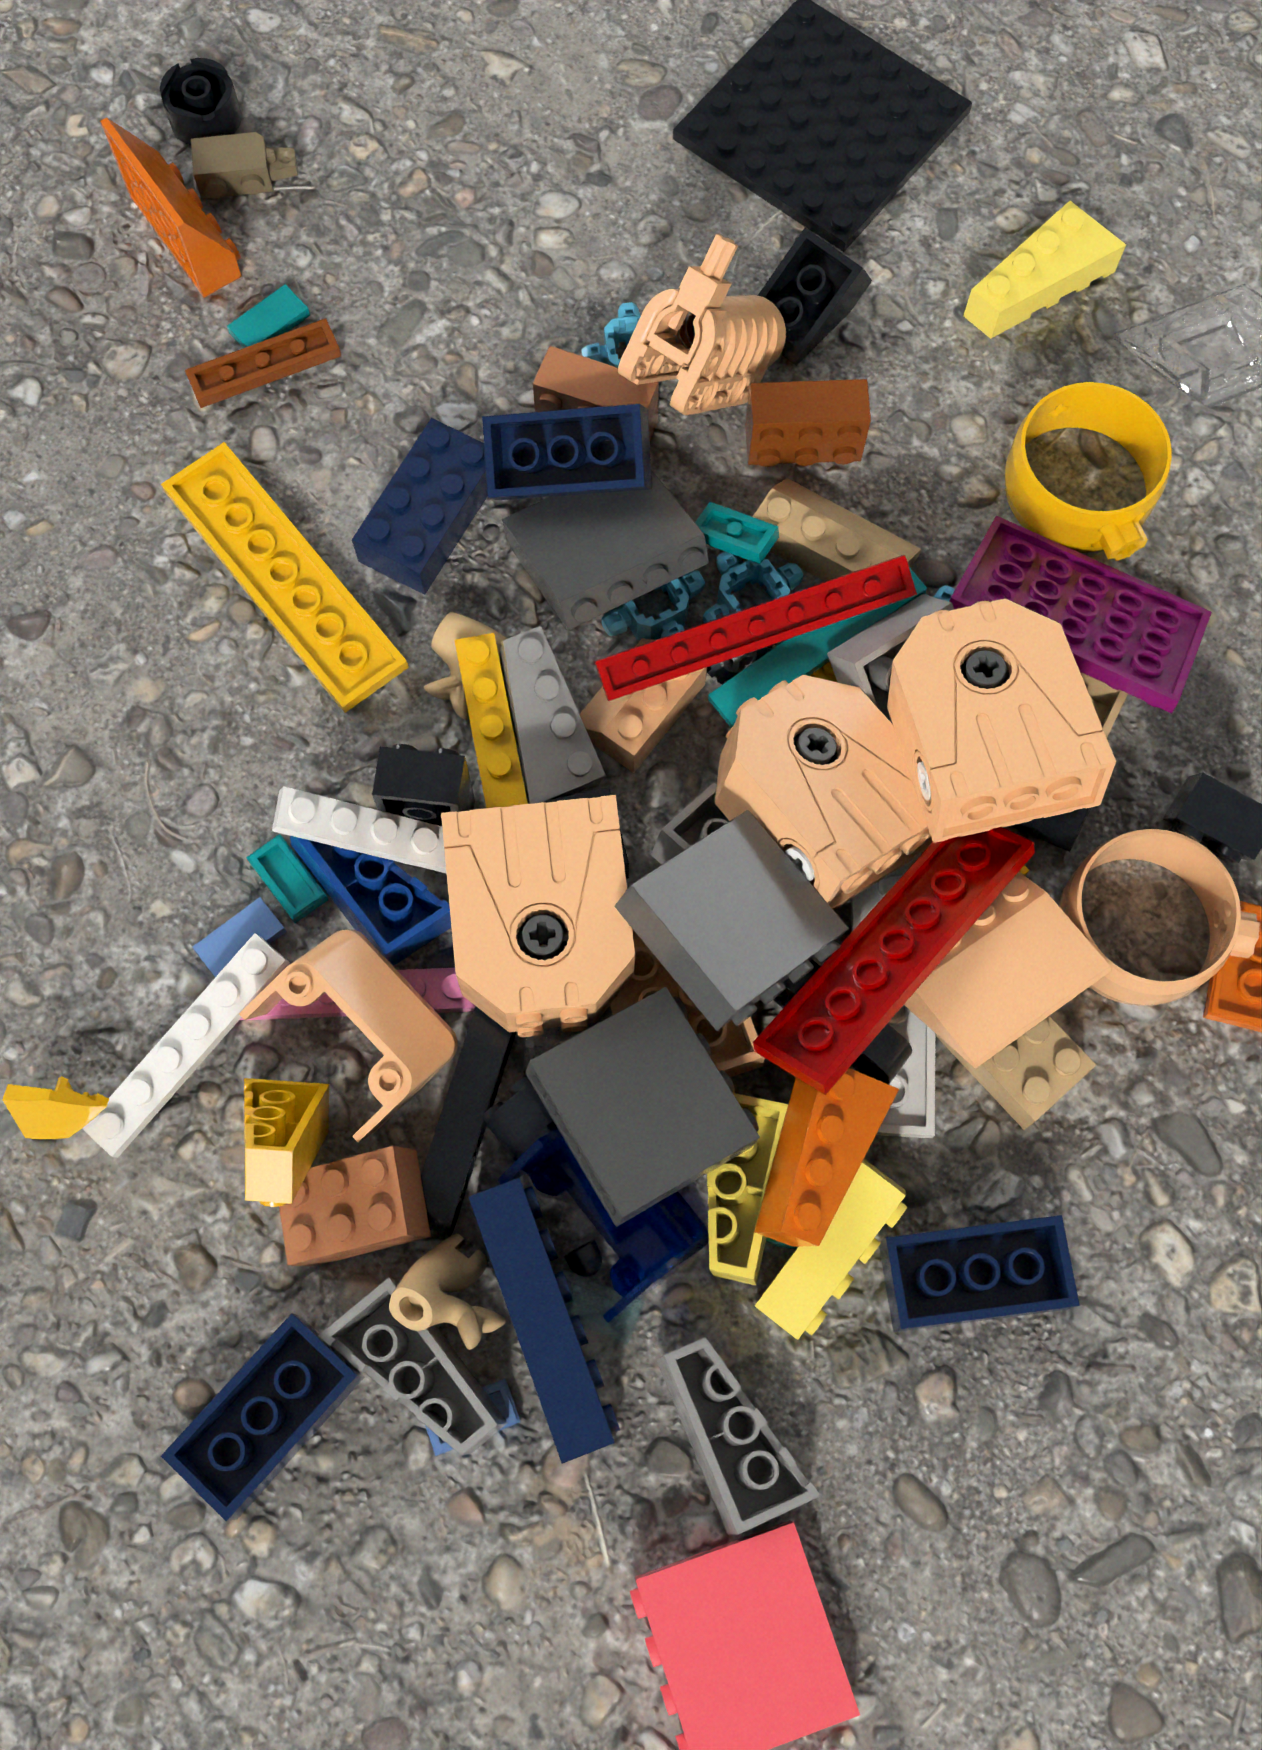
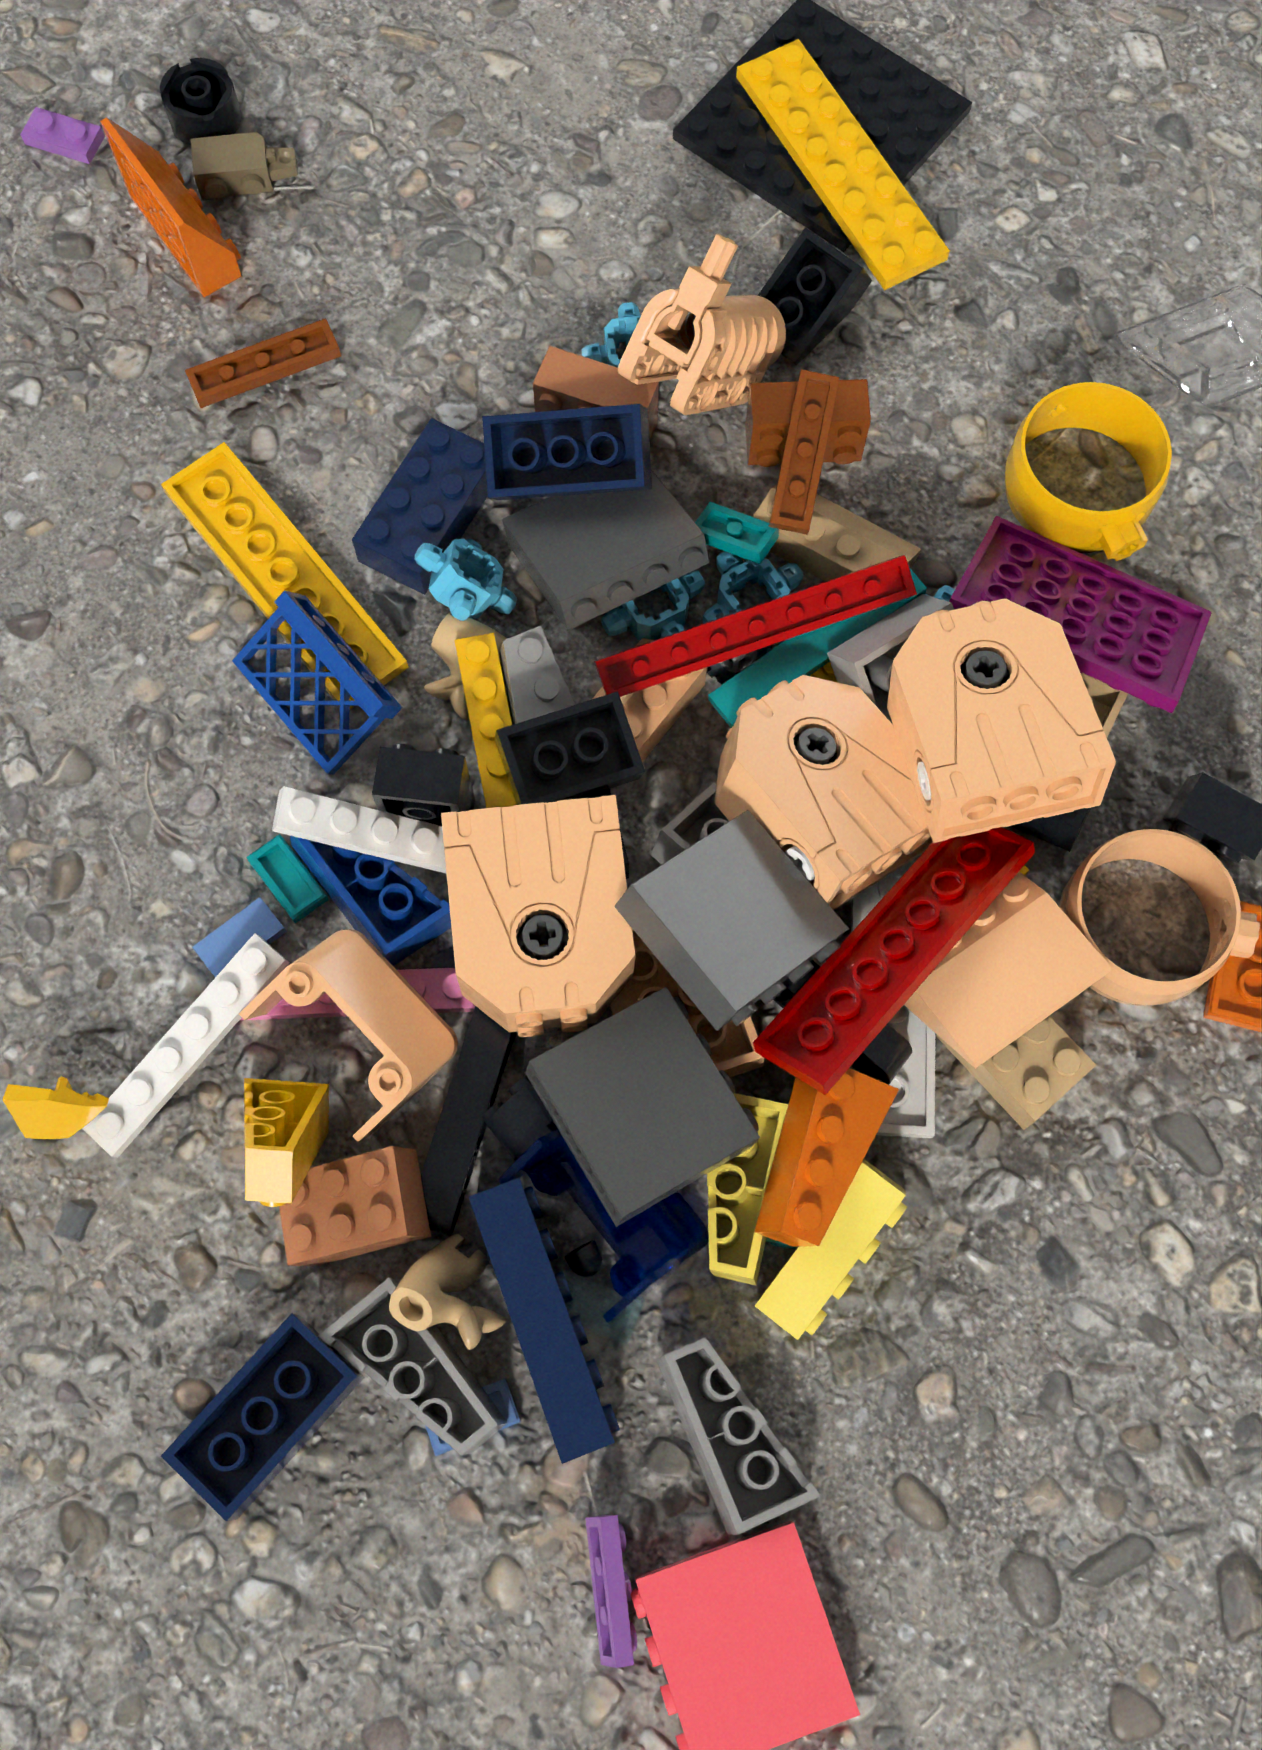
(62, 135): none -> medium lavender plate
(269, 318): teal tile -> none
(339, 659): none -> blue fence
(465, 579): none -> medium azure piece
(570, 752): none -> black brick
(611, 1591): none -> medium lavender plate
(804, 452): none -> dark orange plate
(842, 164): none -> yellow plate
(978, 1273): dark blue brick -> none
(1048, 265): light yellow wedge -> none

